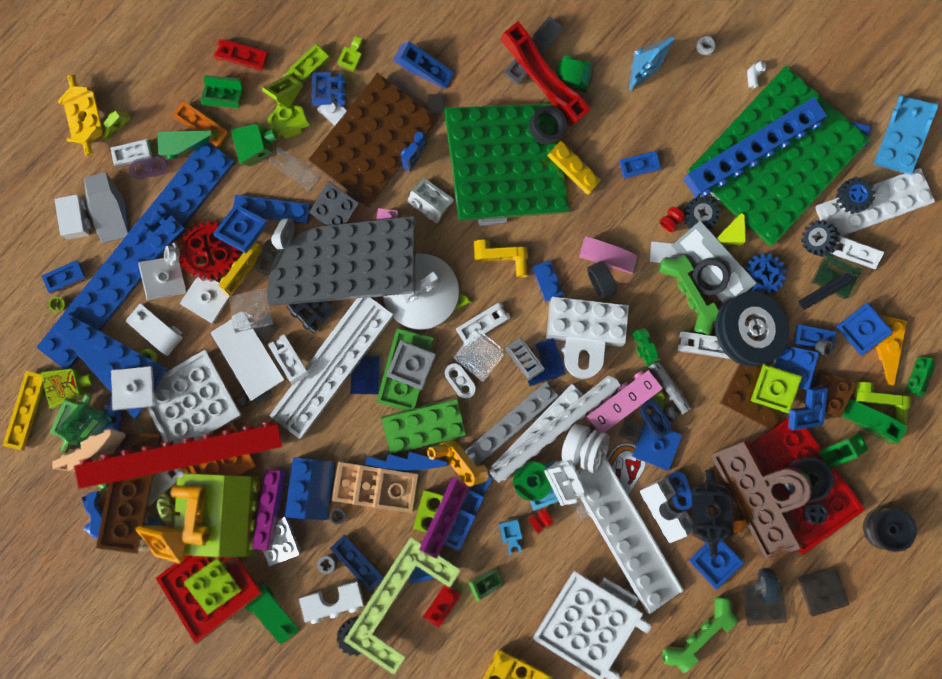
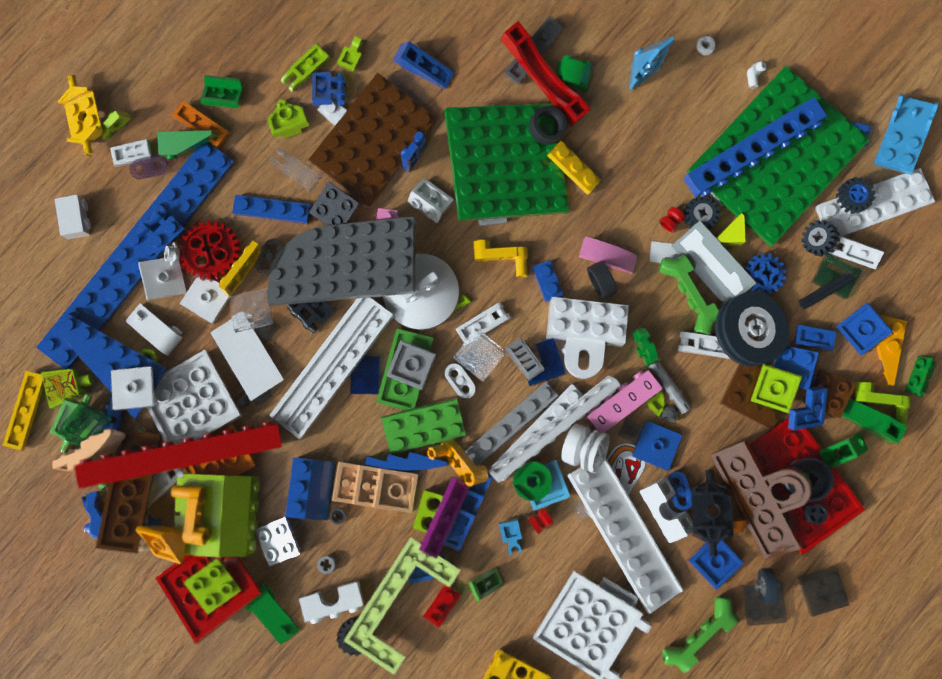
(53, 302): lime hinge -> none
(63, 277): blue plate -> none
(106, 207): light grey piece -> none
(166, 508): yellowish green gear -> none
(240, 228): blue plate -> none
(241, 55): red plate -> none
(253, 143): green torso -> none
(268, 510): magenta plate -> none
(283, 233): white plate -> none
(284, 90): lime slope -> none
(288, 359): white plate -> none
(357, 562): dark blue plate -> none
(437, 103): clear smoke plate -> none
(565, 482): white hinge -> none
(639, 165): blue plate -> none
(656, 419): dark blue plate -> none
(713, 290): black tyre -> none
(824, 347): dark grey hinge -> none
(889, 529): black wheel -> none

